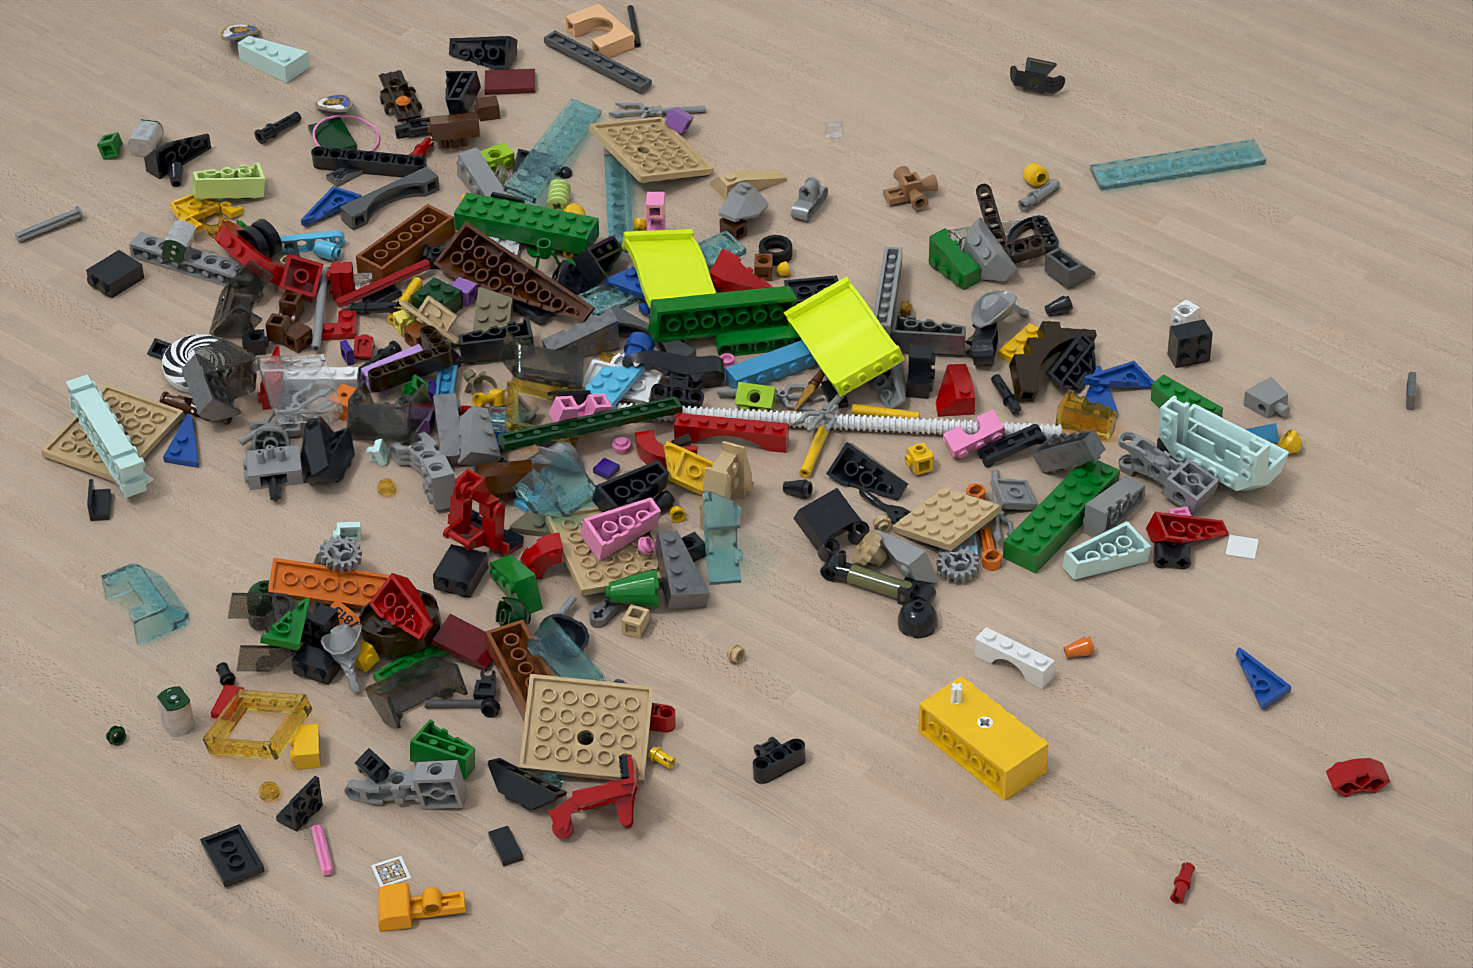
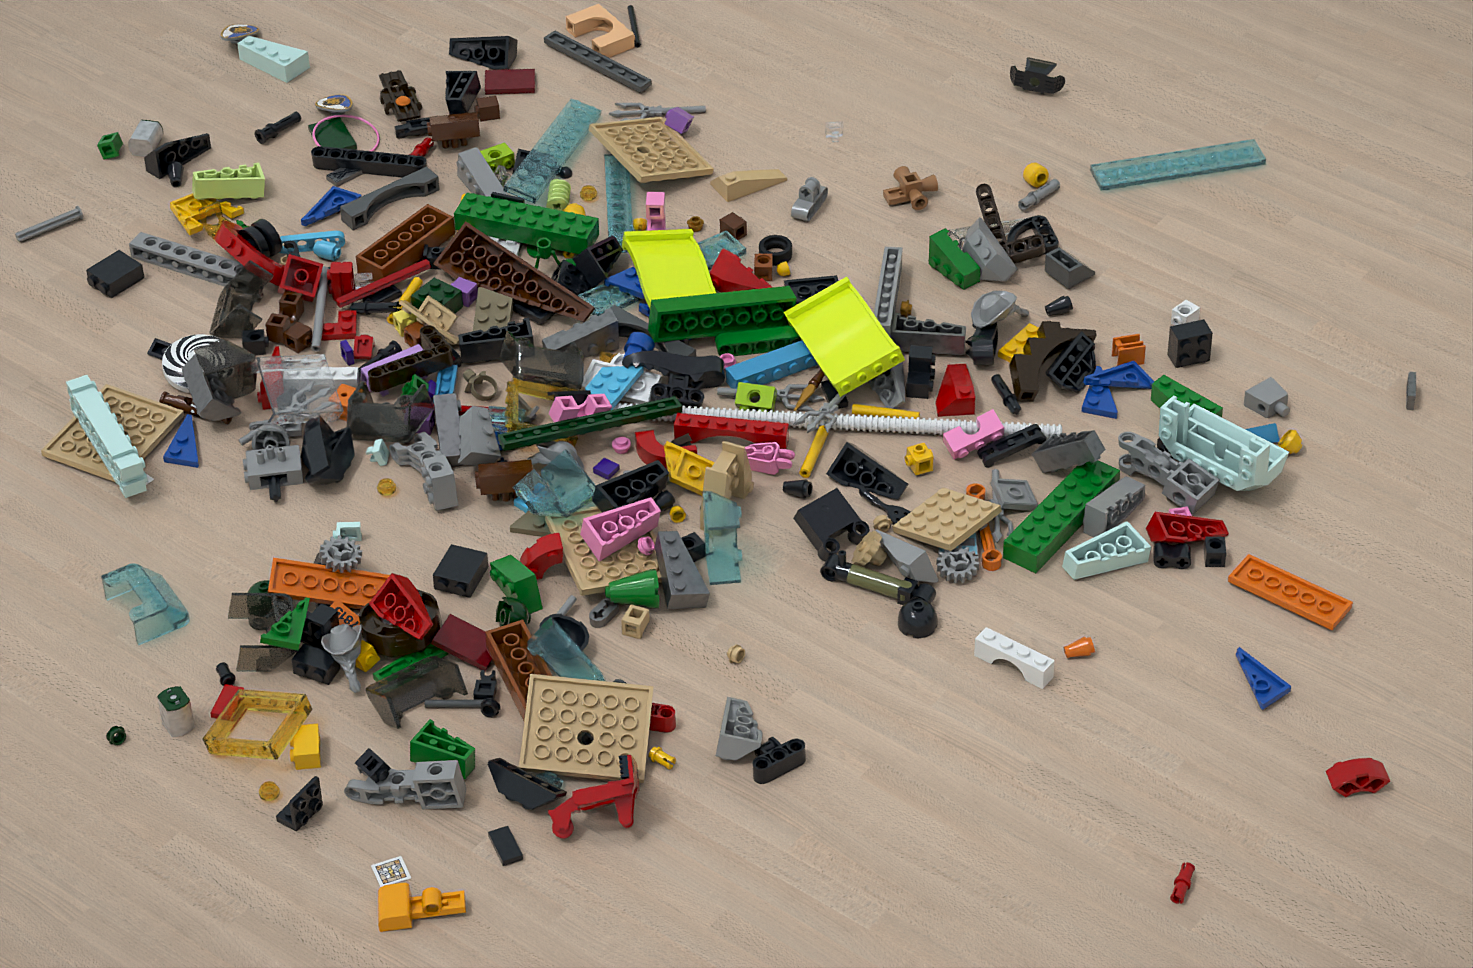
(98, 503): black panel -> none
(178, 241): flat silver piece -> none
(232, 855): black plate -> none
(322, 850): bright pink axle -> none
(484, 530): red container -> none
(495, 398): yellow leg -> none
(588, 193): none -> clear yellow plate
(695, 223): none -> pearl gold plate
(738, 731): none -> light grey wedge
(743, 203): light grey wedge -> none
(768, 457): none -> bright pink hinge
(983, 738): yellow piece -> none
(1081, 415): clear yellow wedge -> none
(1128, 349): none -> orange piece
(1214, 551): none -> black brick
(1242, 546): white sticker -> none
(1290, 592): none -> orange plate

